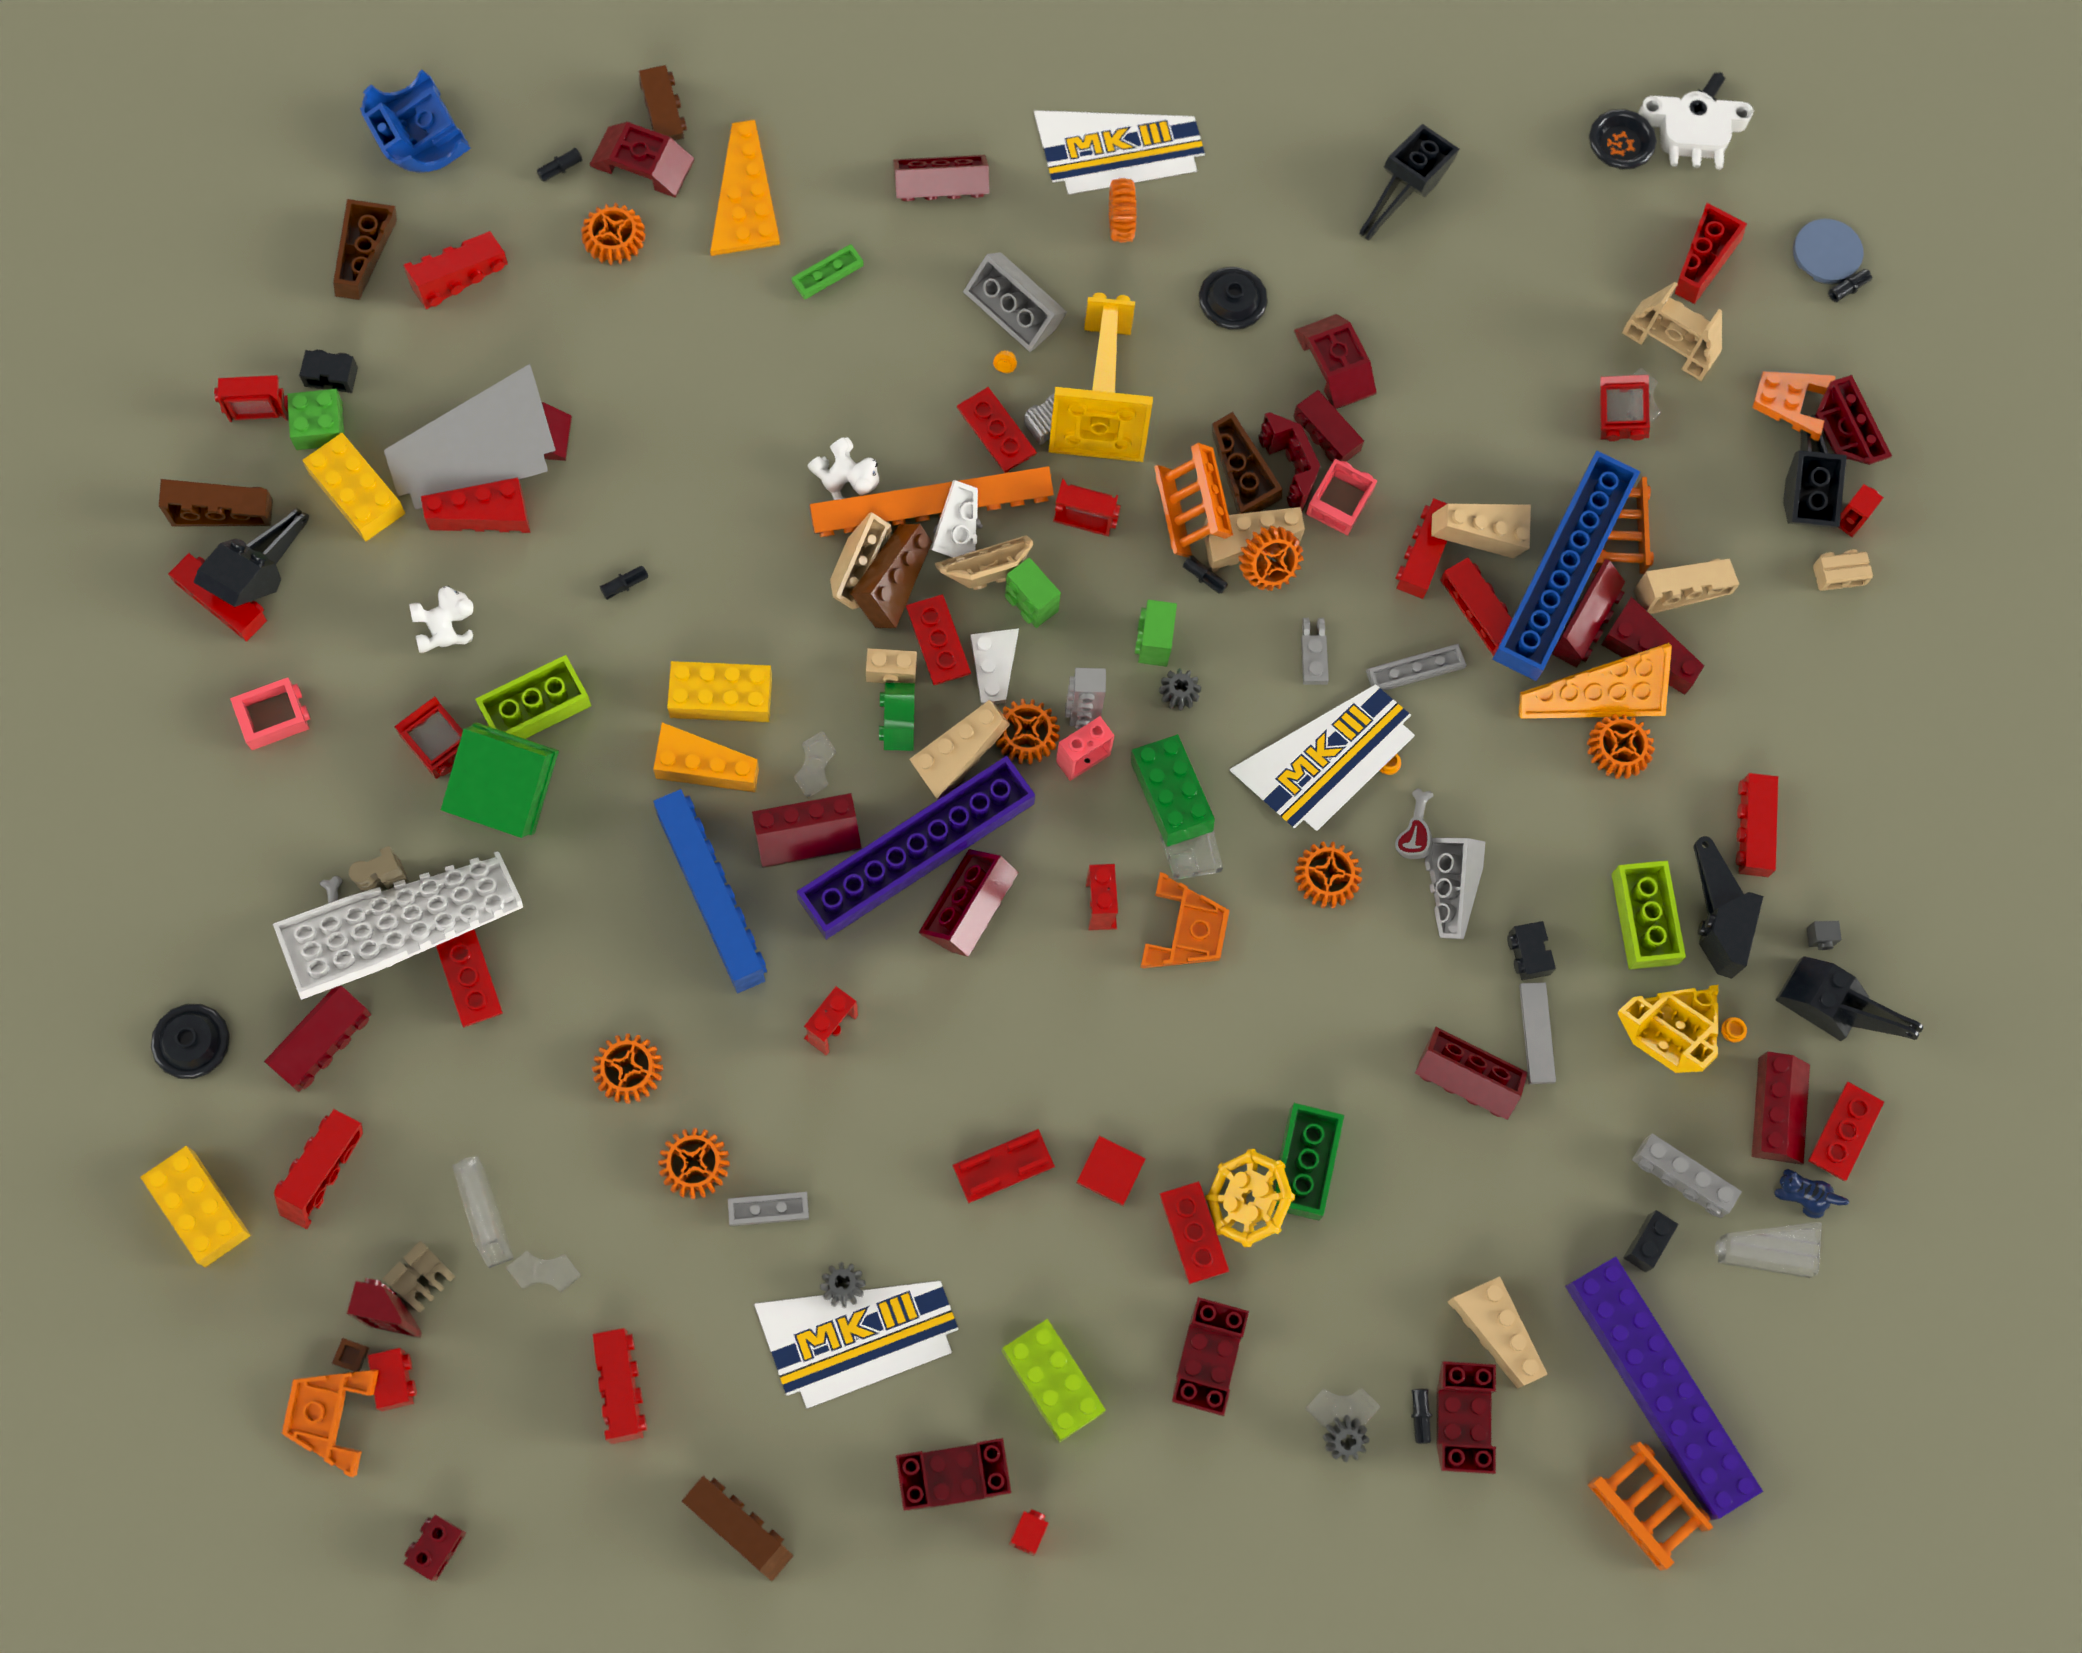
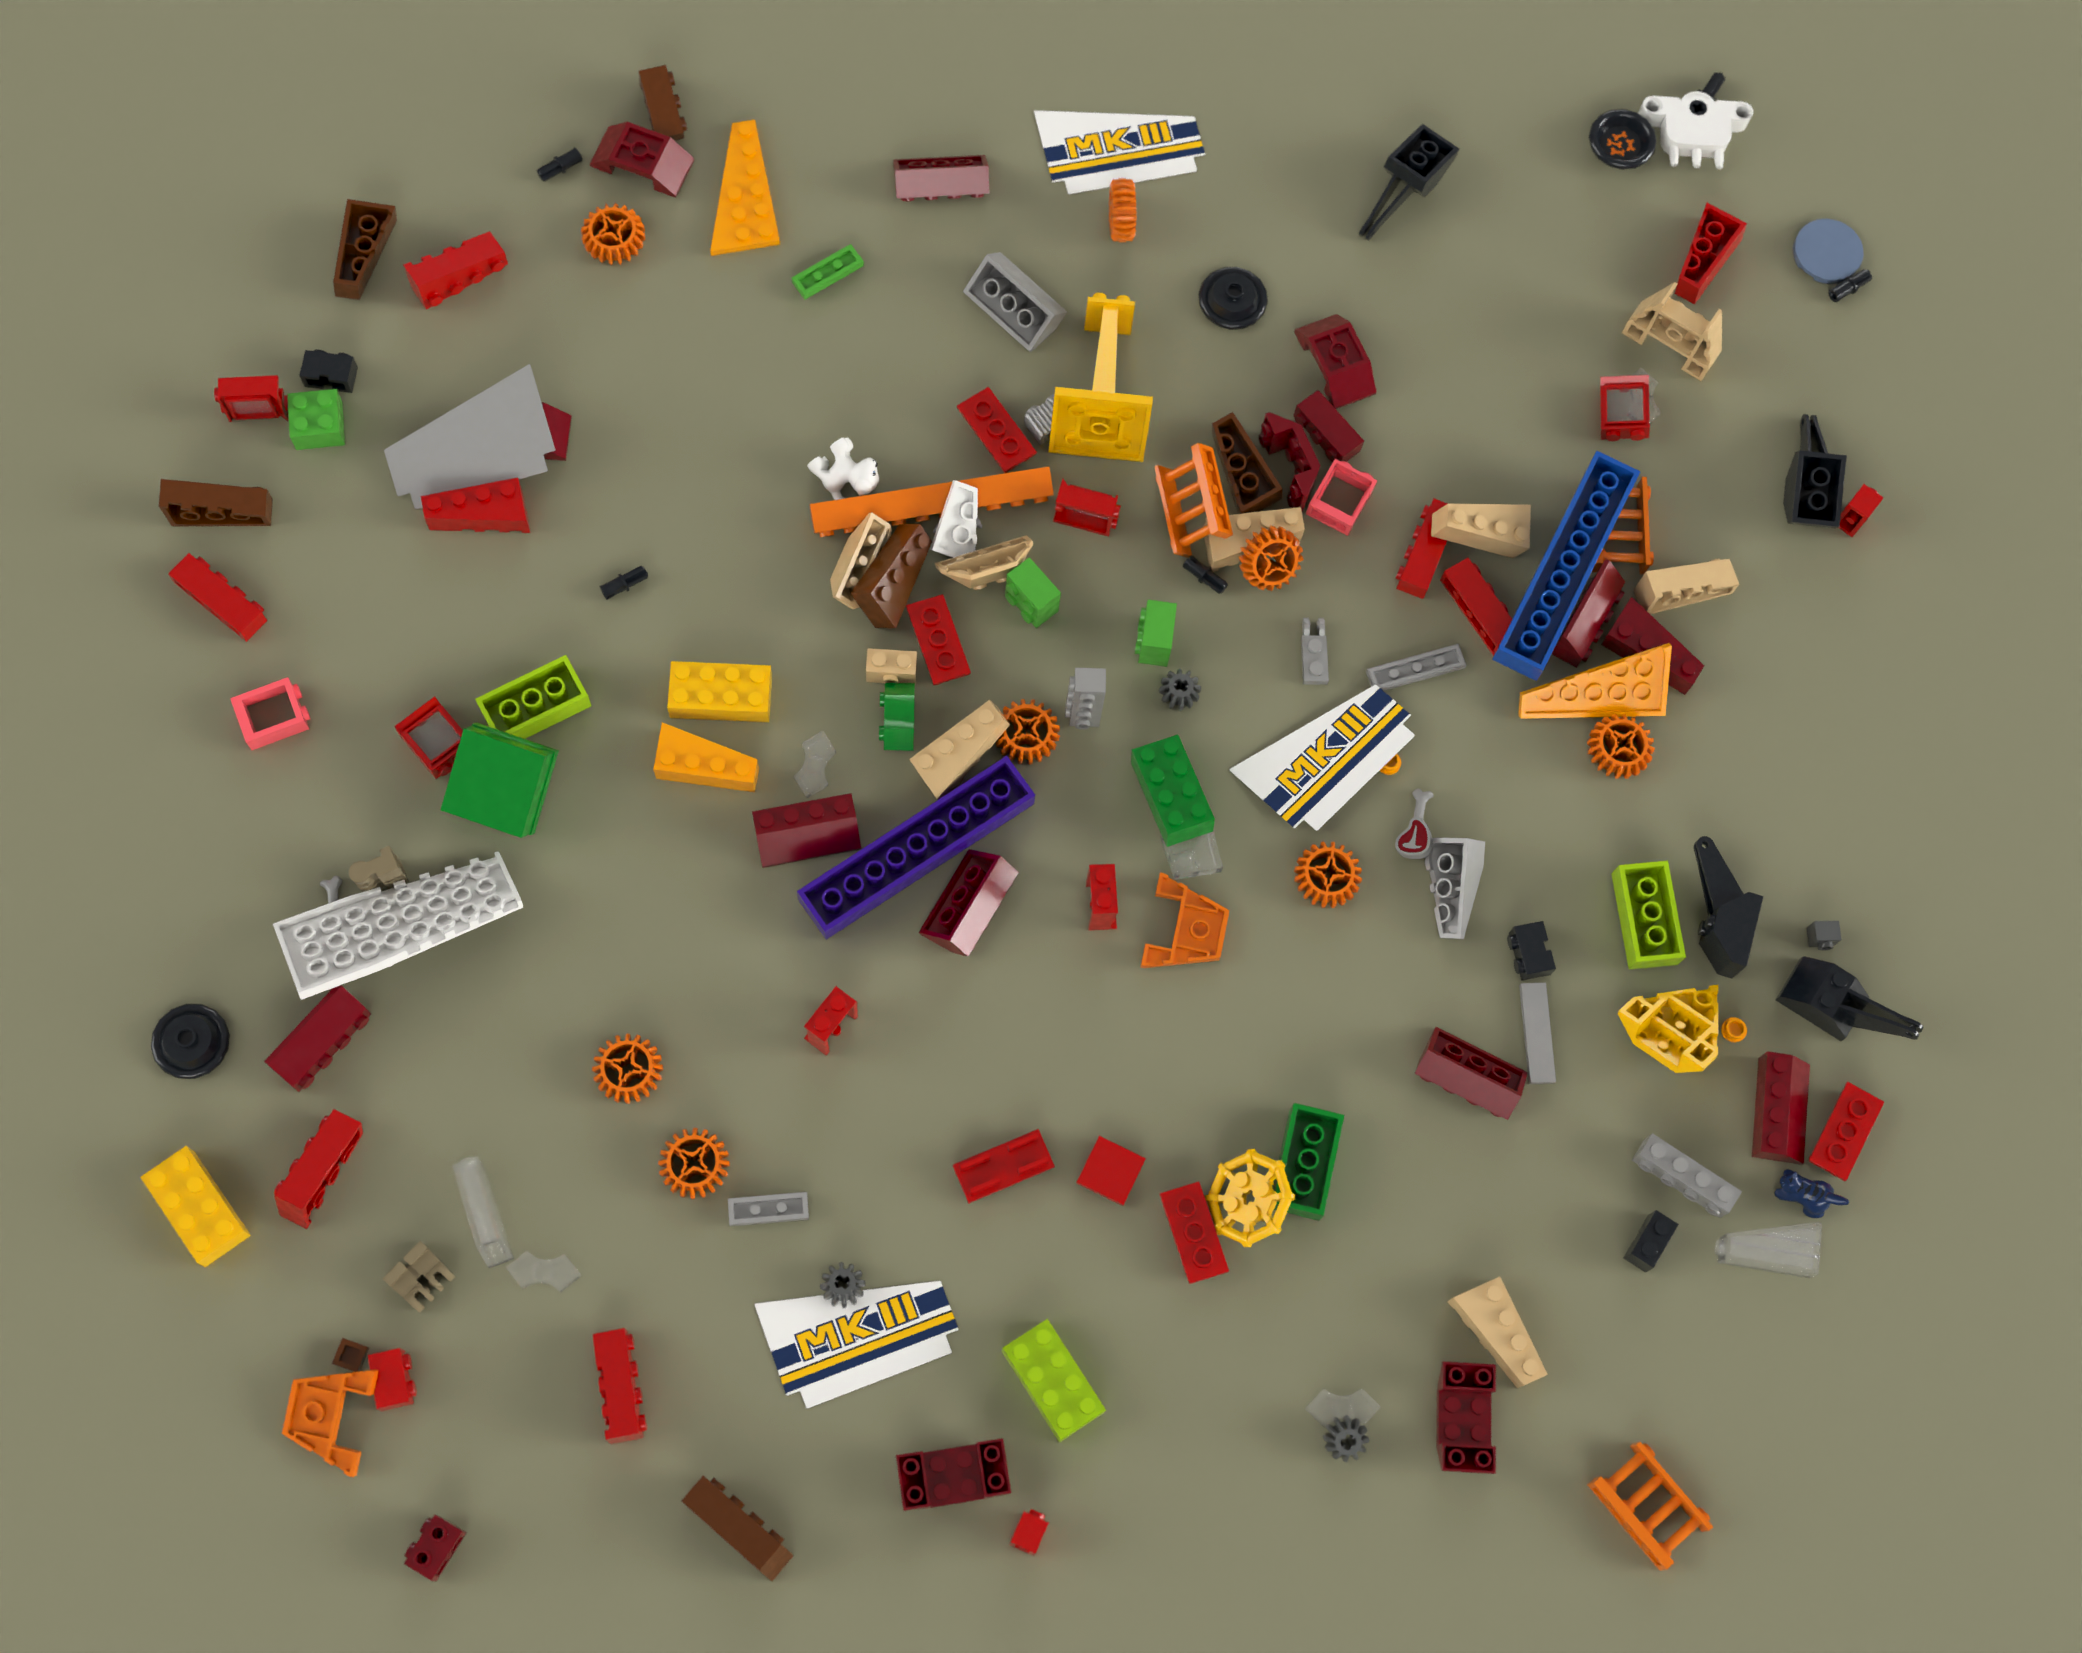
(249, 571): black slope -> none
(353, 487): yellow brick -> none
(381, 1308): dark red slope -> none
(413, 126): blue piece -> none
(452, 607): white animal -> none
(469, 979): red brick -> none
(707, 885): blue brick -> none
(993, 663): white wing -> none
(1005, 361): light orange plate -> none
(1089, 742): coral window -> none
(1209, 1356): dark red slope -> none
(1421, 1416): black axle -> none
(1664, 1389): dark purple brick -> none
(1757, 825): red brick -> none
(1782, 396): orange wing -> none
(1842, 570): tan brick -> none
(1850, 424): dark red wedge -> none

